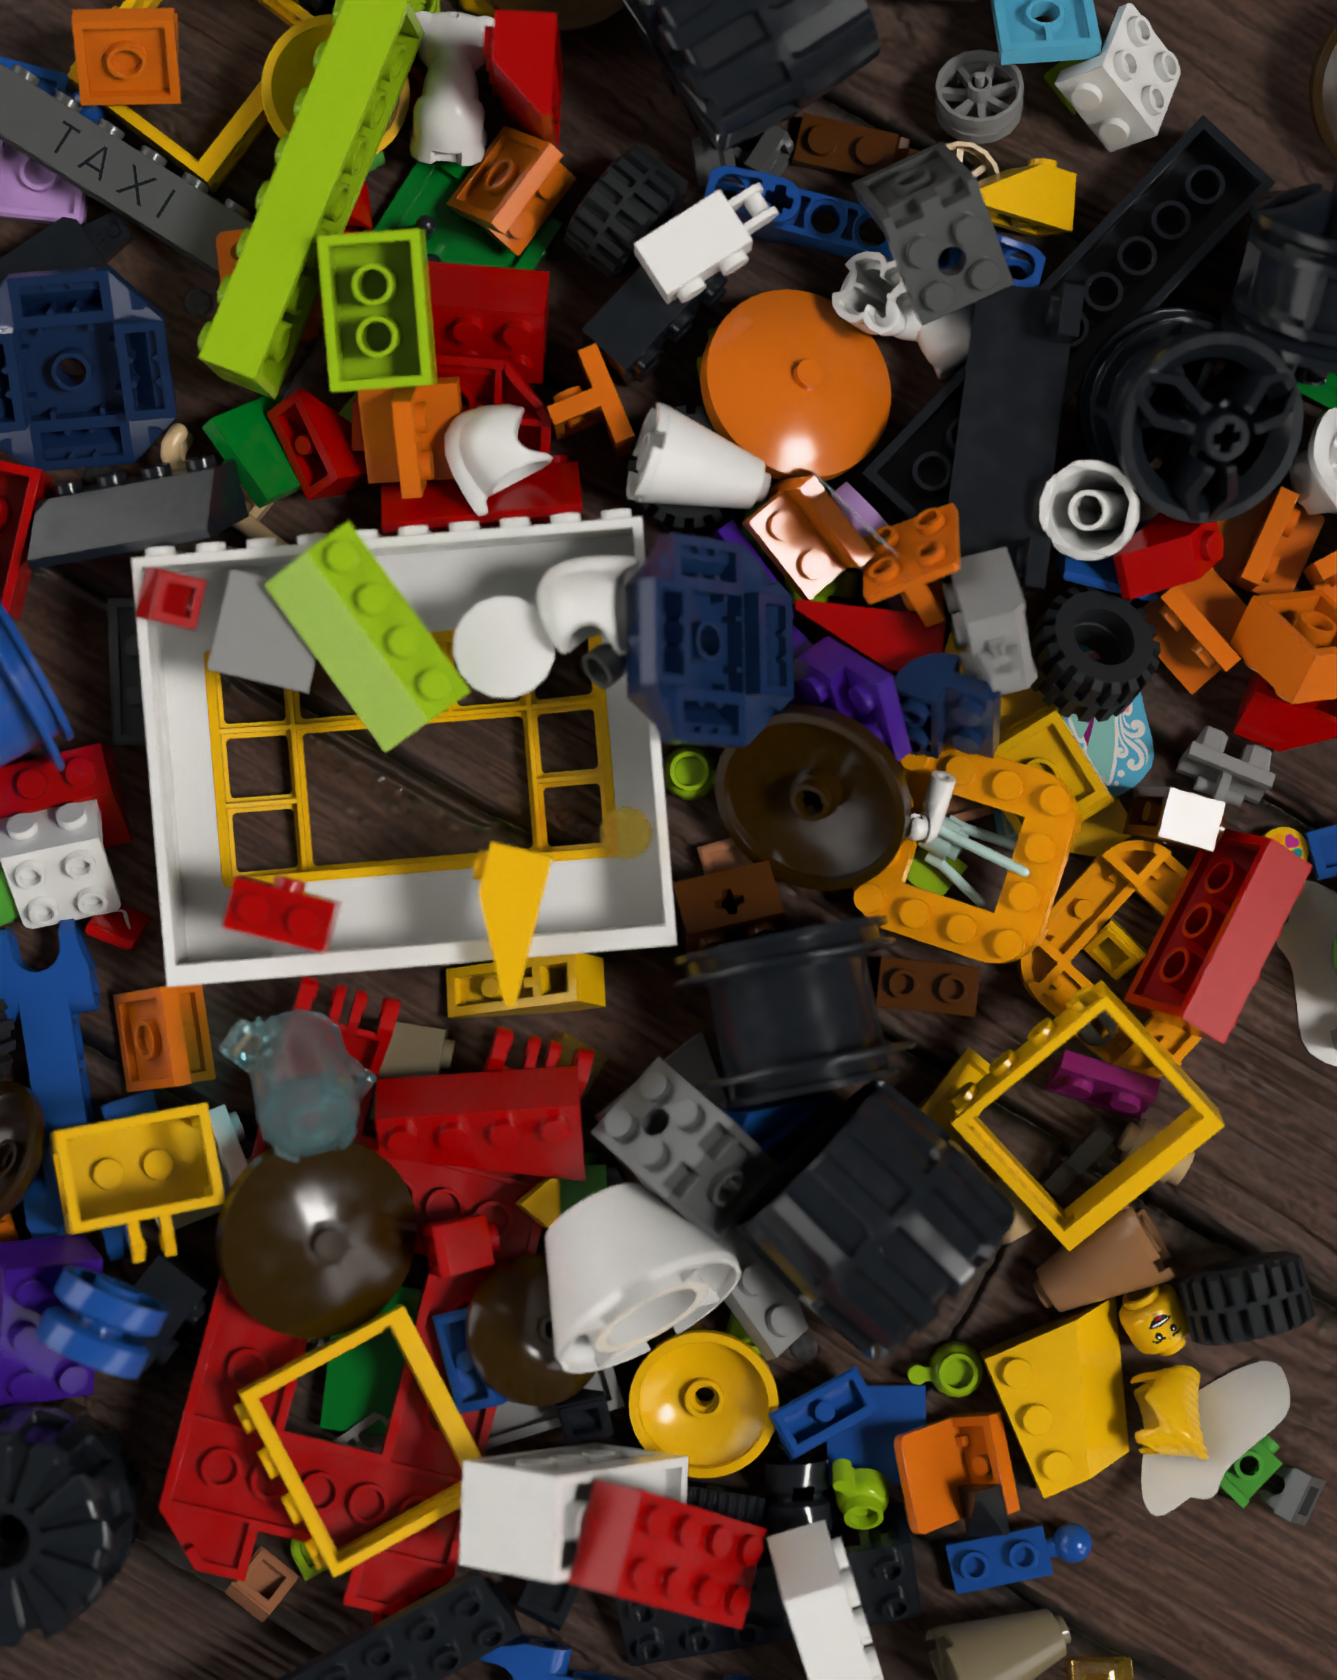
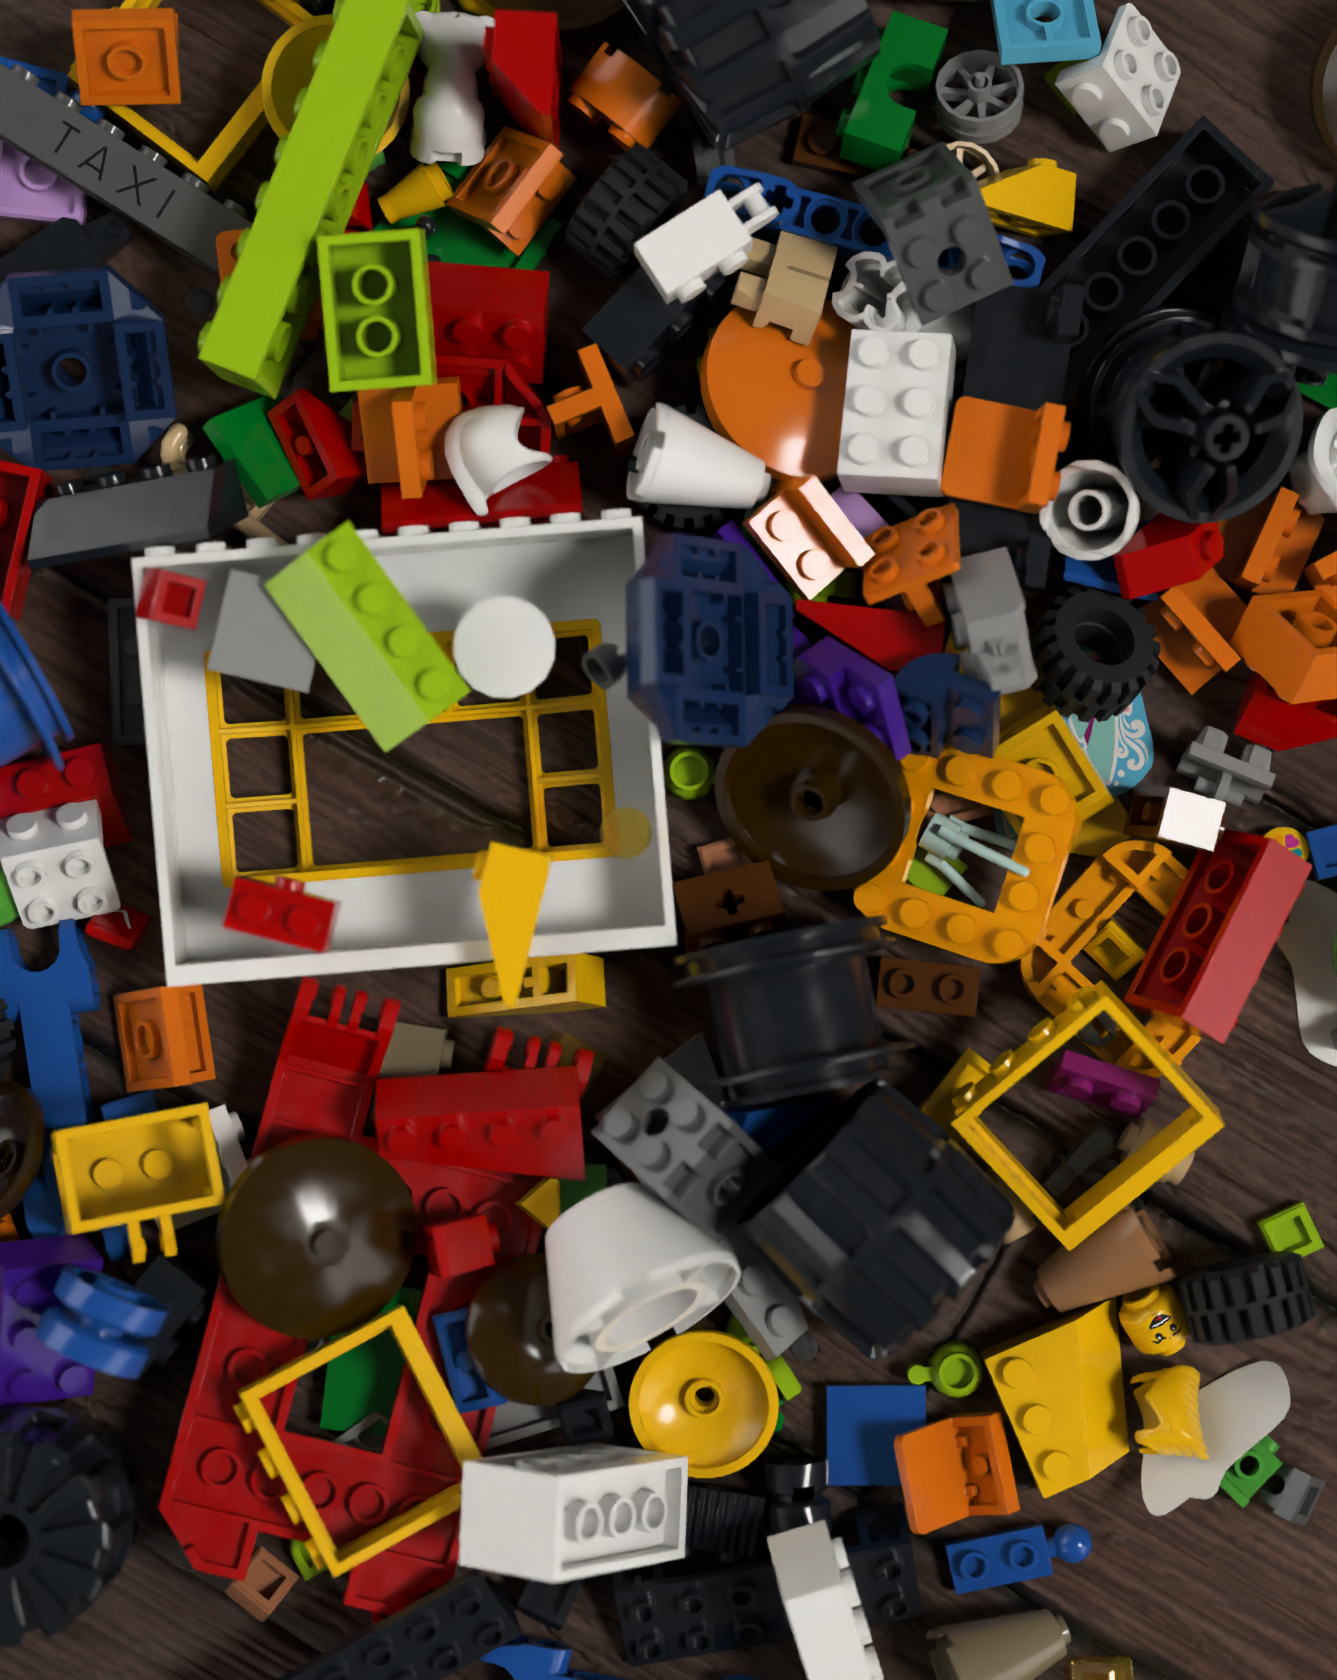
(300, 1081): clear light blue container -> none
(416, 193): none -> yellow cone
(585, 600): white piece -> none
(622, 97): none -> orange brick
(667, 1554): red brick -> none
(770, 154): dark grey tile -> none
(784, 1378): none -> lime tile
(793, 286): none -> tan hips
(823, 1413): blue slope -> none
(856, 514): sticker -> none
(860, 1494): lime piece -> none
(878, 127): none -> green arch
(897, 412): none -> white brick
(928, 822): white arm -> none
(983, 1510): black slope -> none
(1004, 454): none -> orange bracket
(1290, 1230): none -> lime tile

